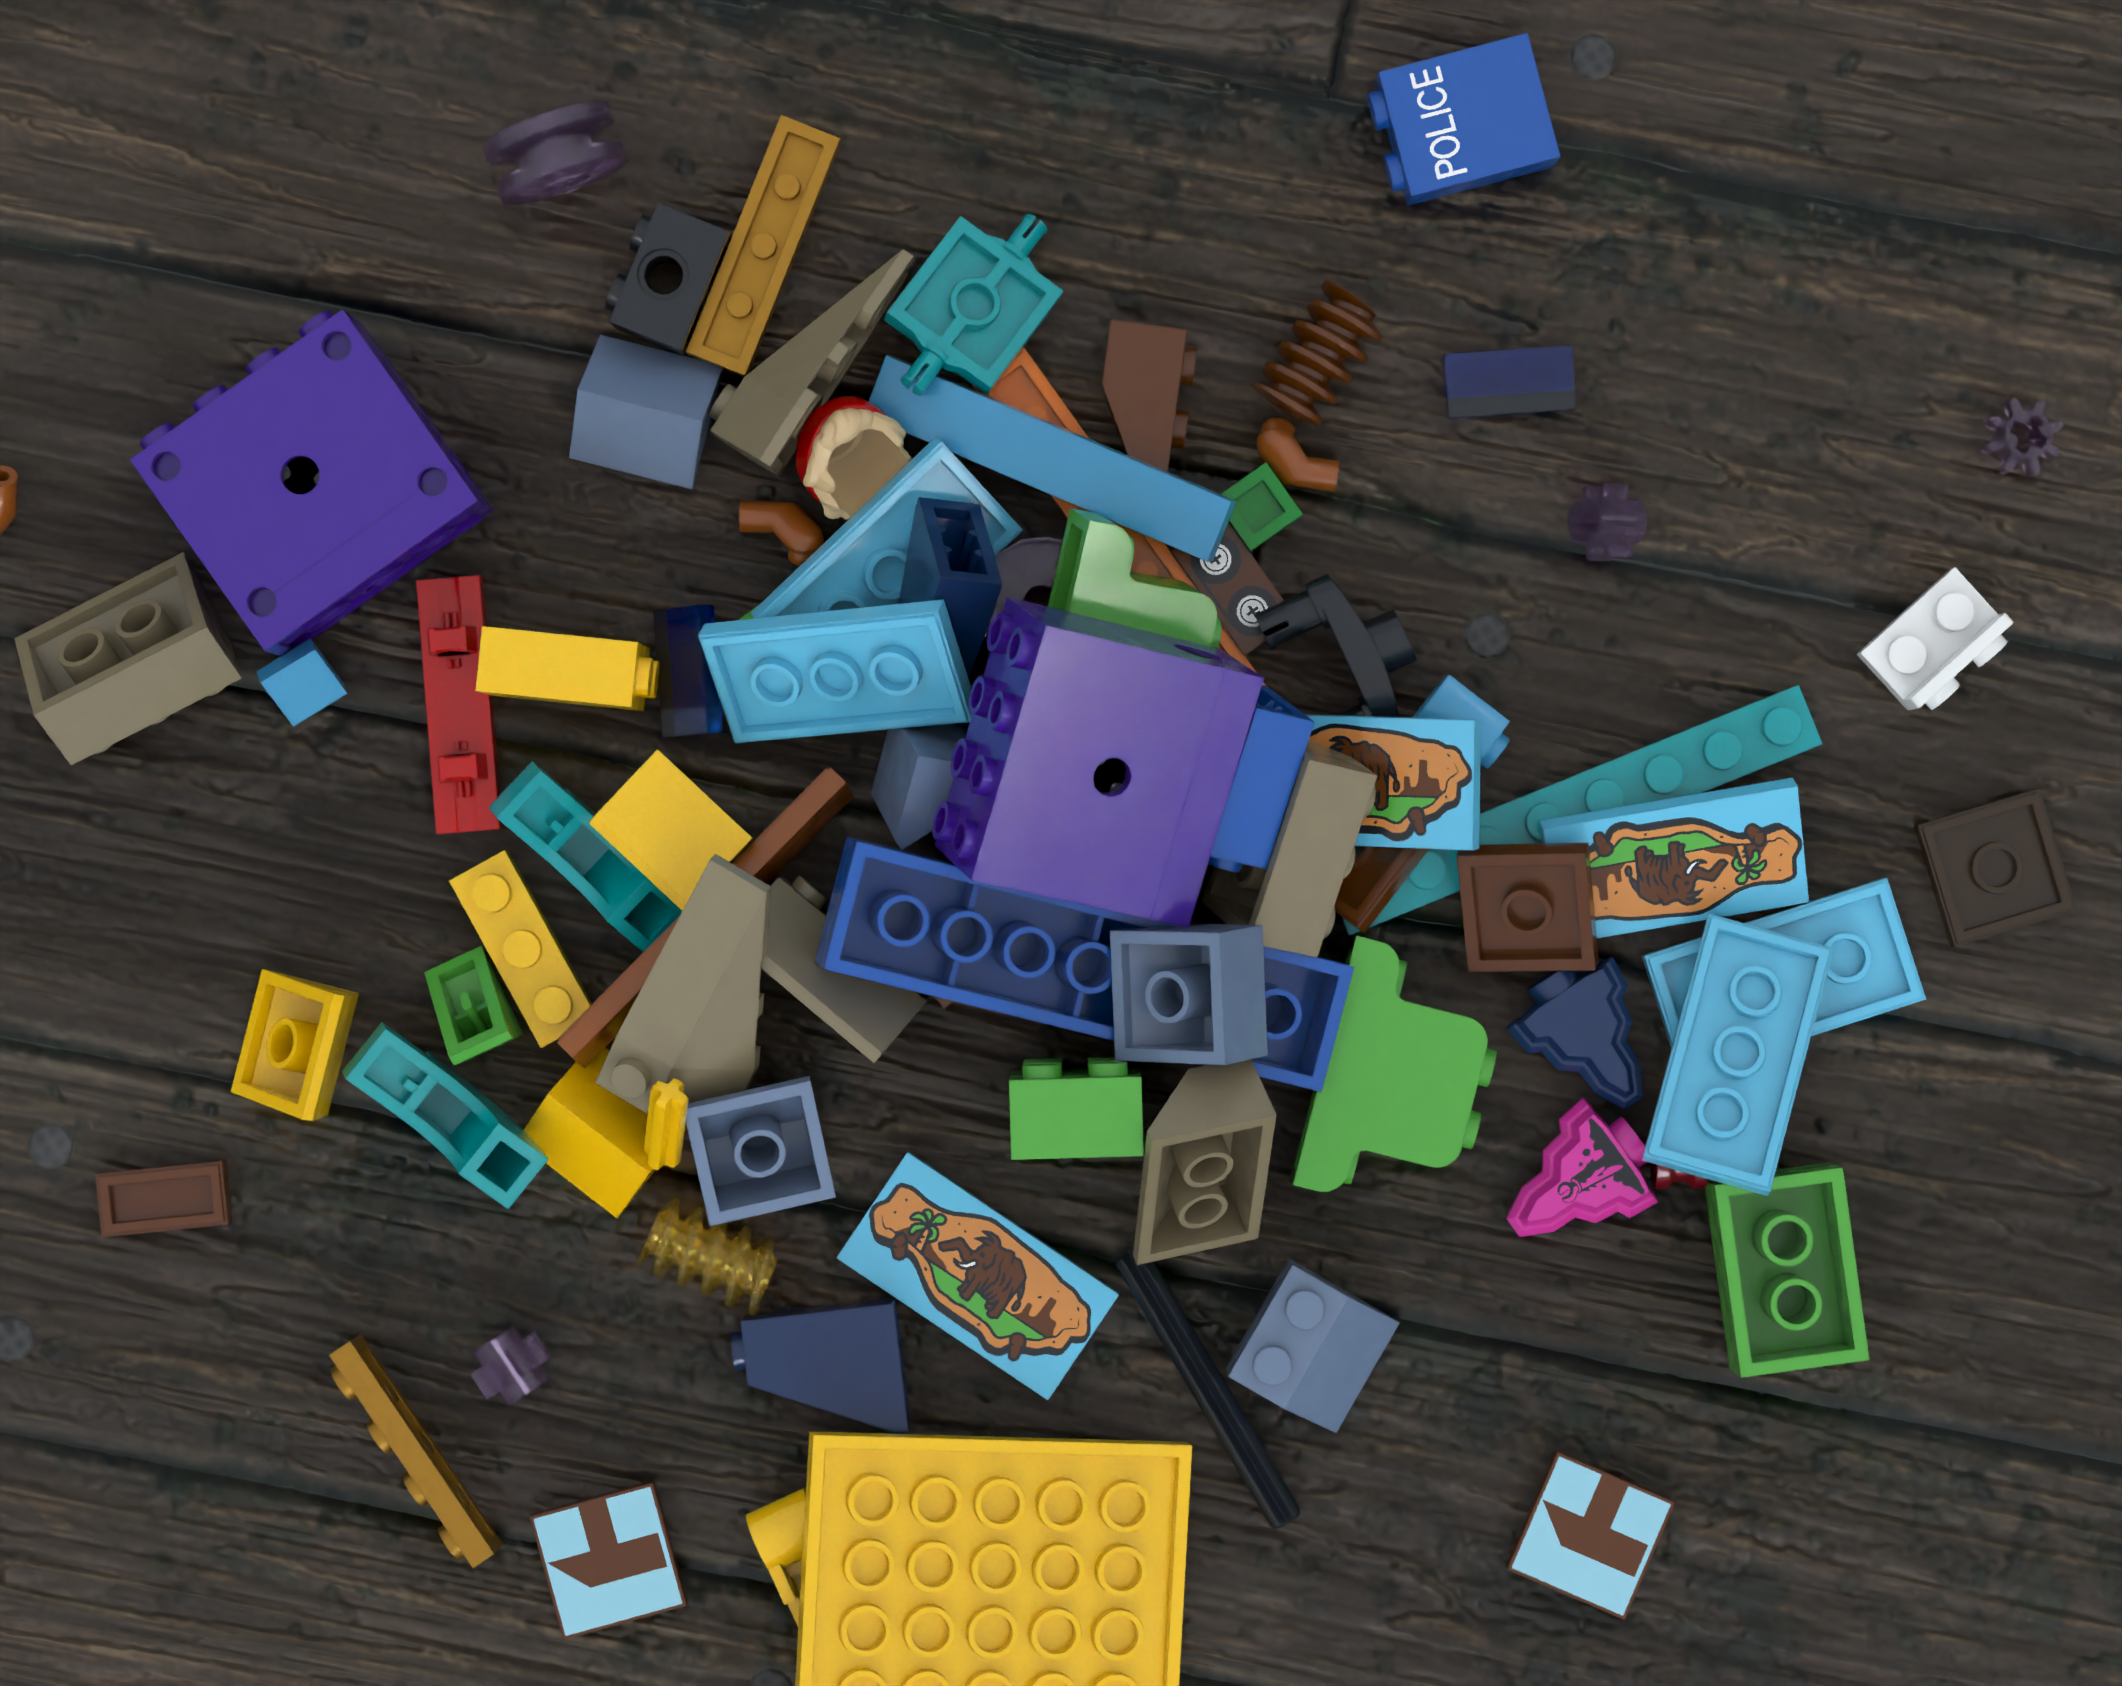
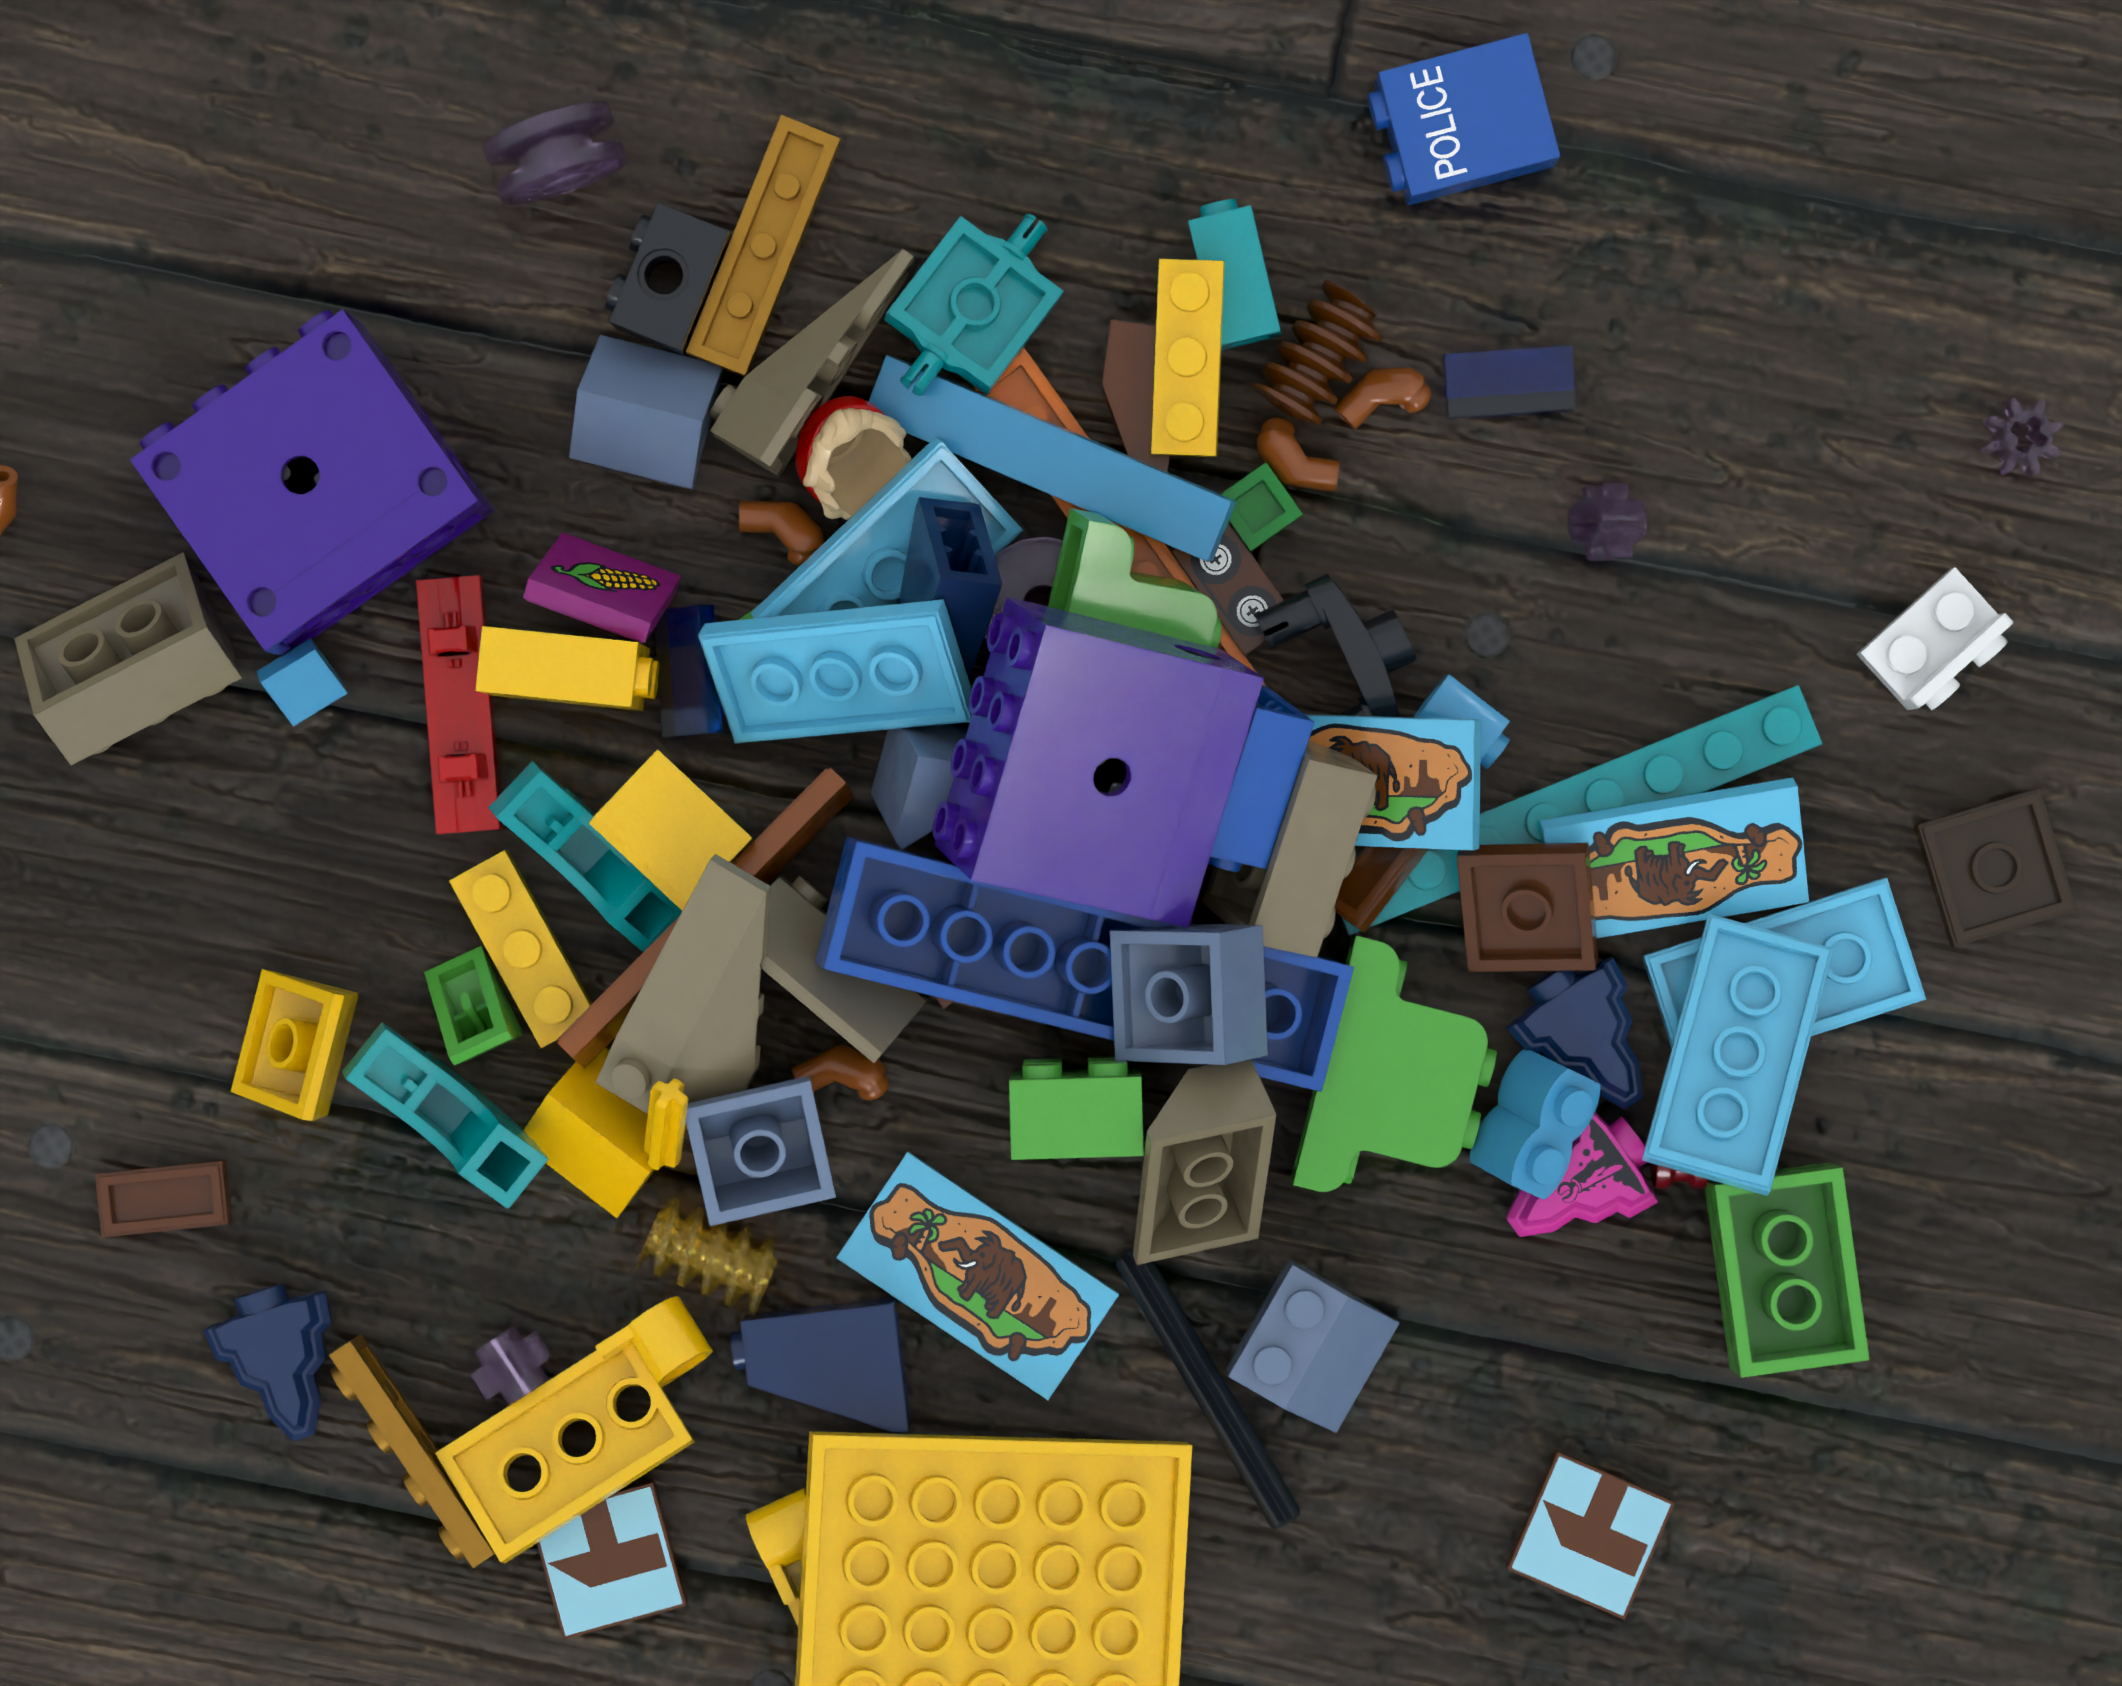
(277, 1351): none -> dark blue rock
(602, 587): none -> magenta tile
(643, 1354): none -> yellow hinge
(848, 1068): none -> dark orange arm
(1188, 357): none -> yellow plate
(1248, 301): none -> teal brick
(1383, 386): none -> dark orange arm
(1534, 1124): none -> dark azure brick

